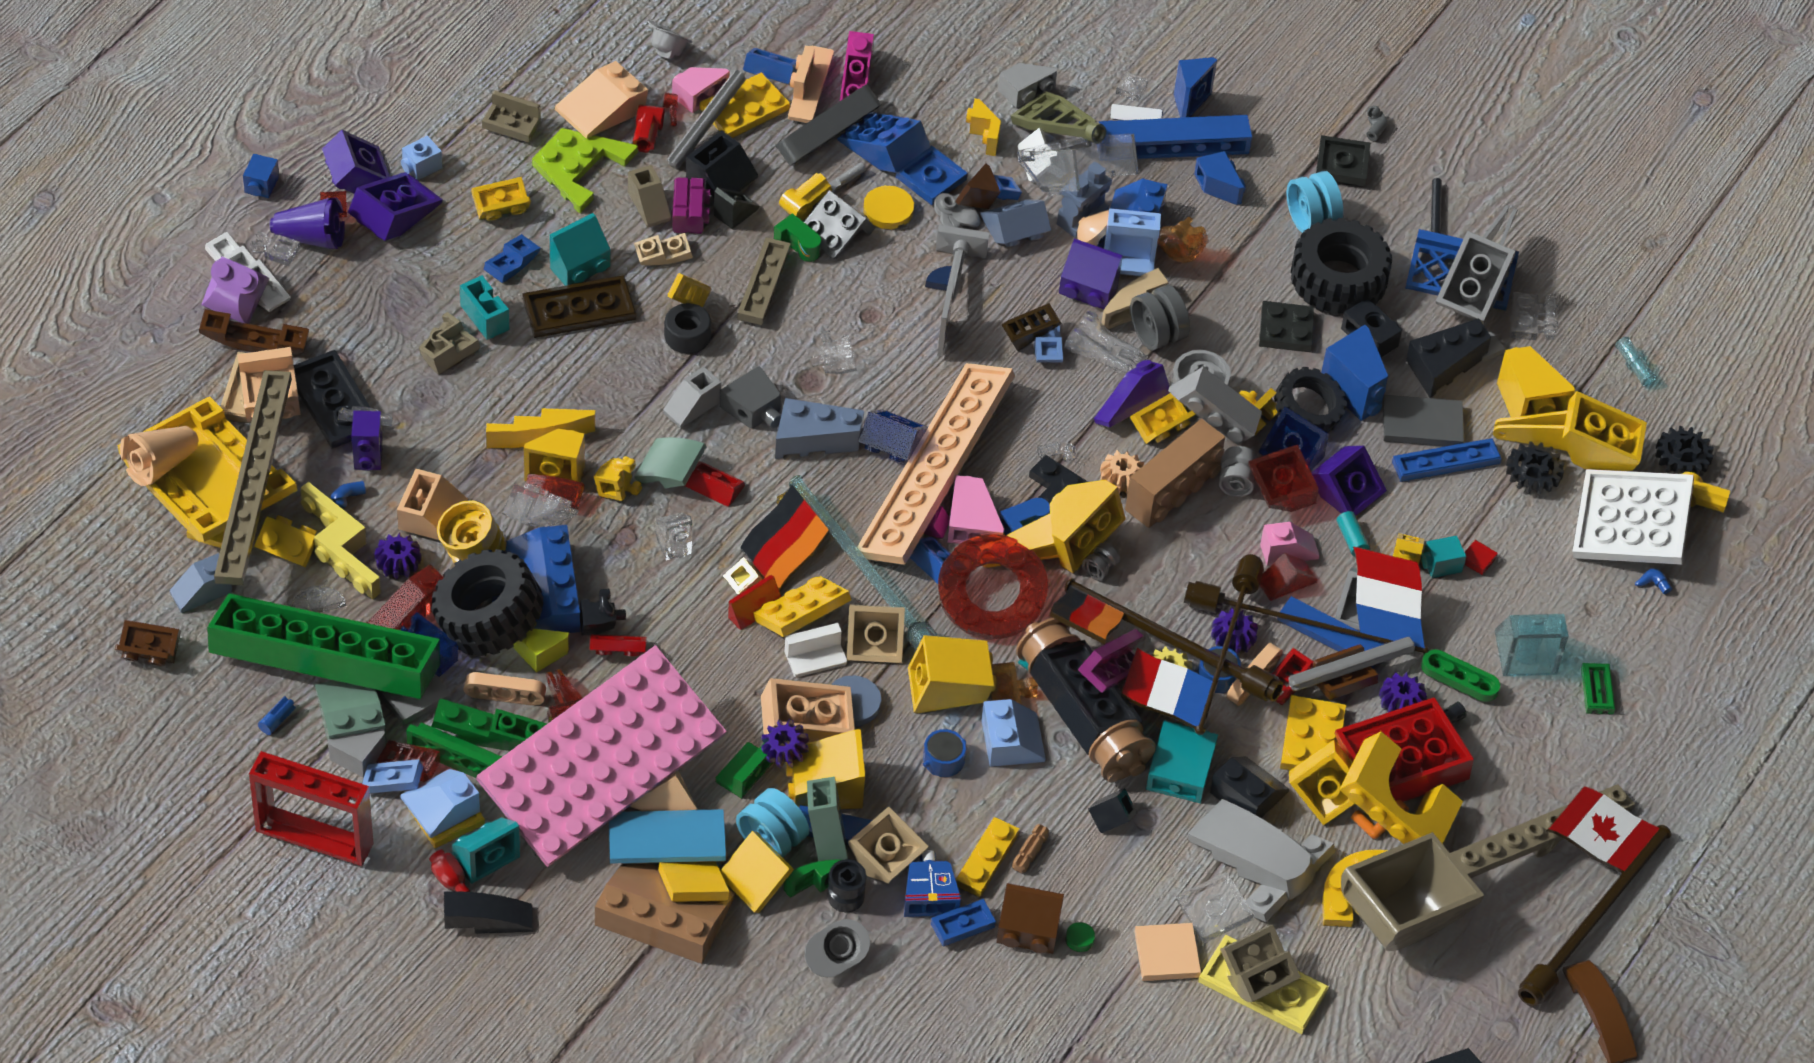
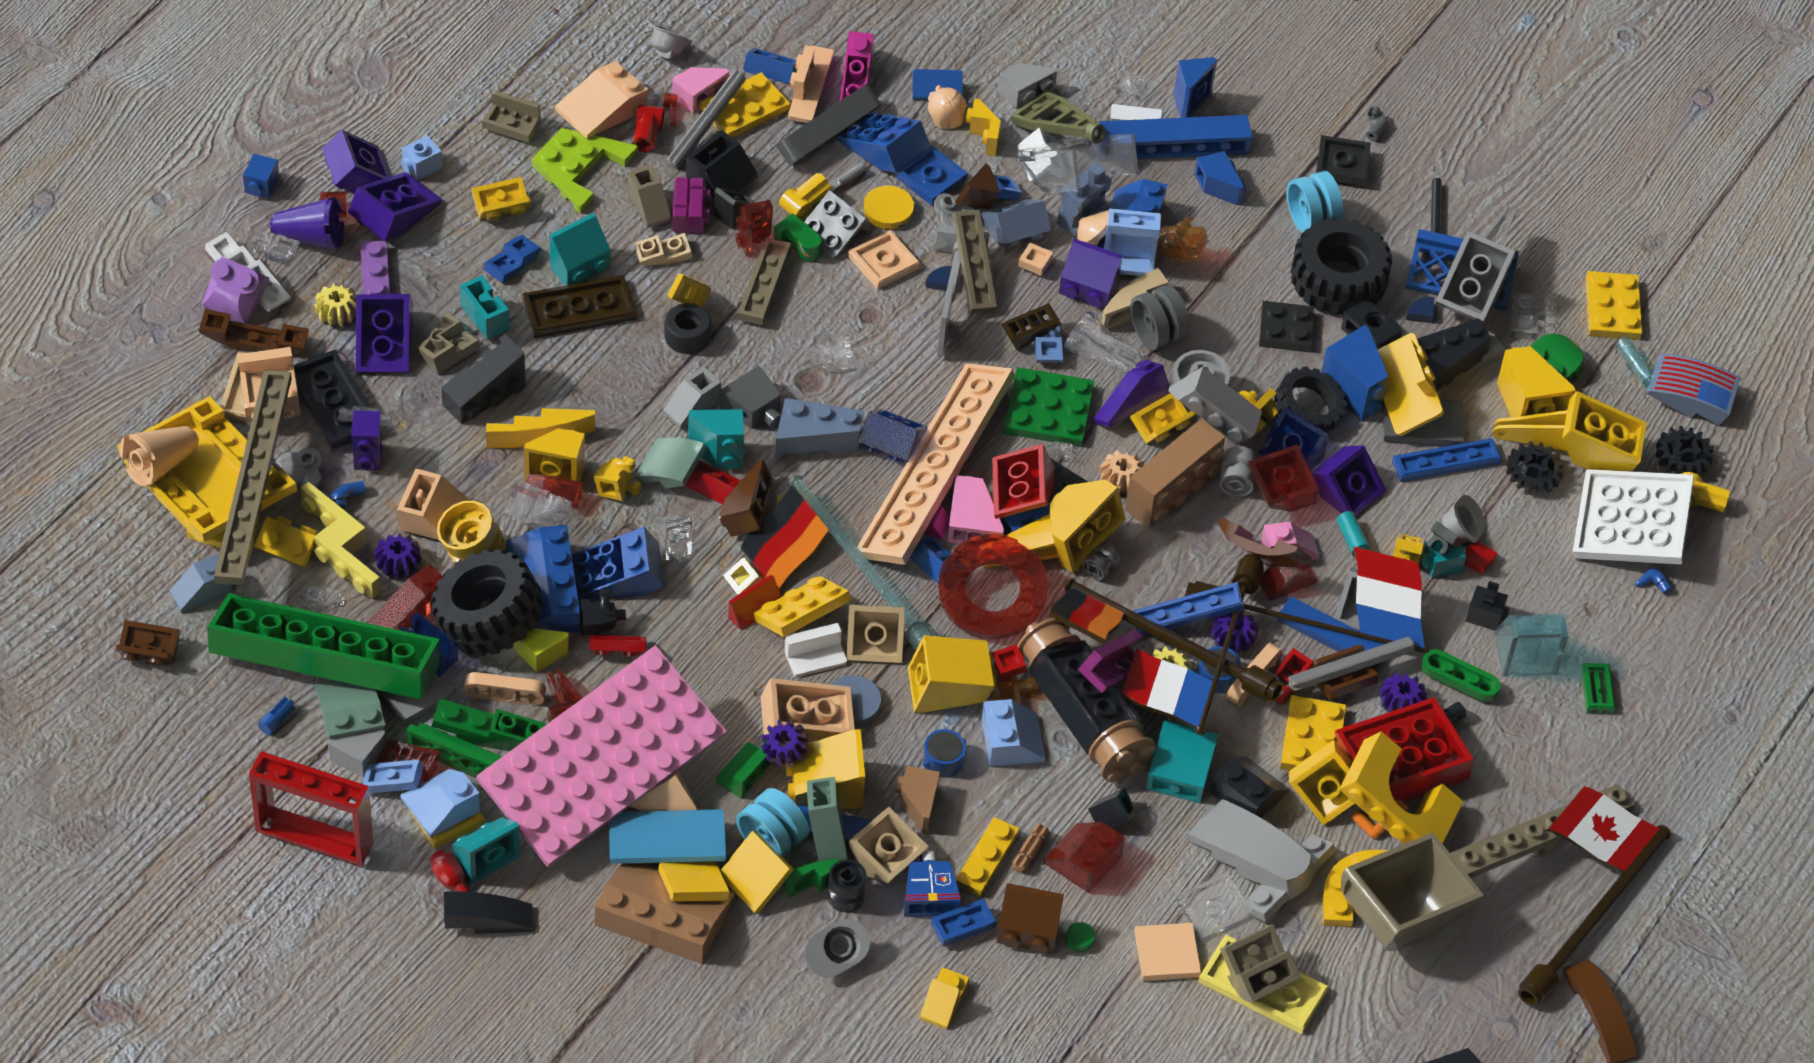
(299, 471): none -> light grey plate
(336, 305): none -> light yellow gear
(374, 267): none -> medium lavender plate
(383, 333): none -> dark purple slope
(487, 382): none -> black wedge
(624, 564): none -> blue slope
(721, 433): none -> teal slope
(747, 503): none -> reddish brown slope
(753, 225): none -> clear red bracket
(884, 259): none -> light nougat tile
(918, 795): none -> medium nougat slope
(927, 80): none -> blue slope
(944, 997): none -> yellow slope
(947, 107): none -> light nougat hair
(974, 261): none -> dark tan plate
(1009, 662): none -> red plate
(1022, 480): none -> red slope
(1035, 259): none -> light nougat plate
(1048, 406): none -> green plate
(1086, 854): none -> clear red slope
(1194, 607): none -> blue tile
(1281, 555): none -> reddish brown slope
(1410, 385): none -> yellow bracket
(1421, 310): none -> dark blue tile
(1445, 536): none -> pearl dark grey tile
(1465, 519): none -> light grey piece
(1488, 607): none -> black brick
(1561, 354): none -> green slope
(1613, 305): none -> yellow plate
(1693, 387): none -> sand blue slope

